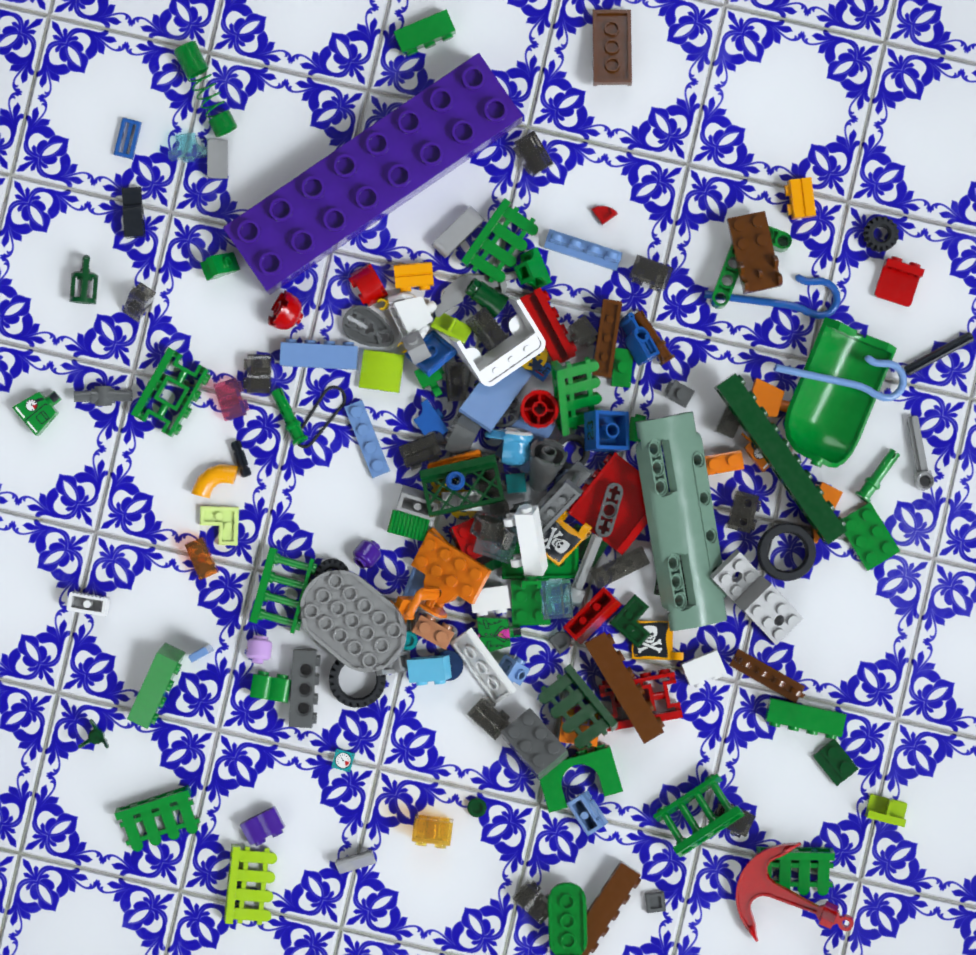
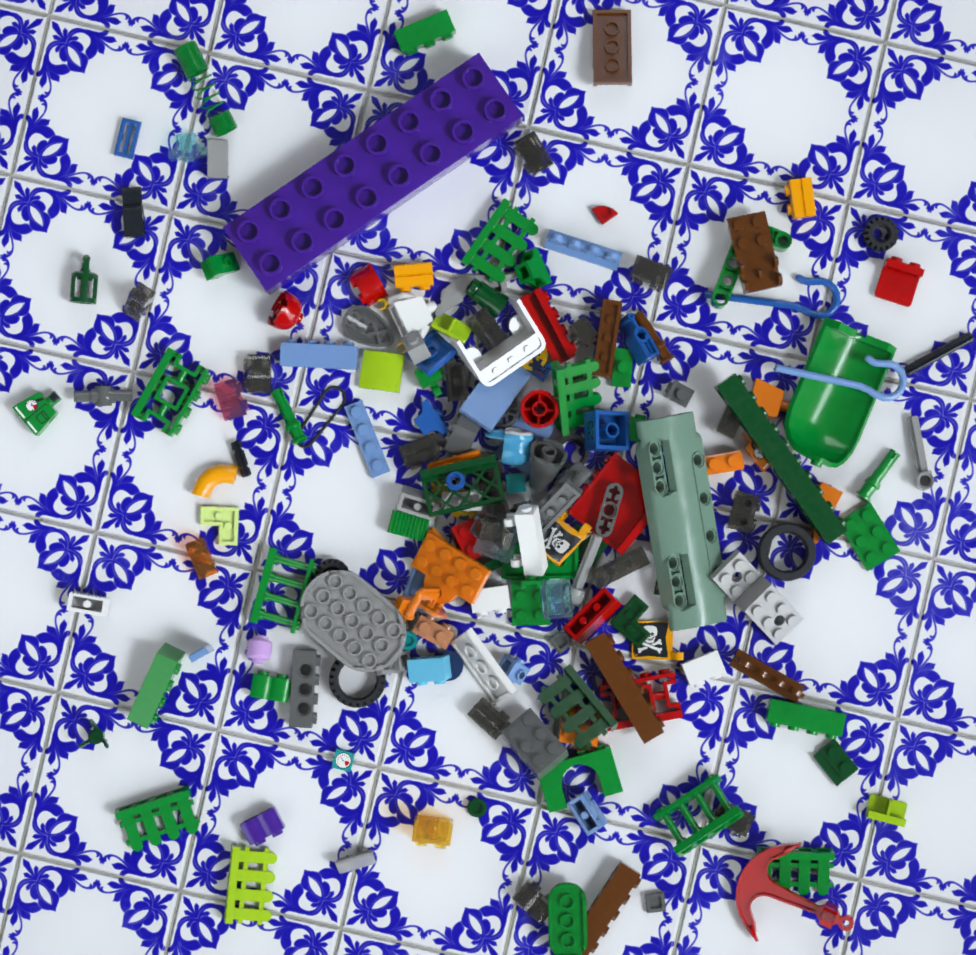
(366, 554): dark purple head -> none
(458, 232): light grey beam -> none
(496, 632): green torso -> none

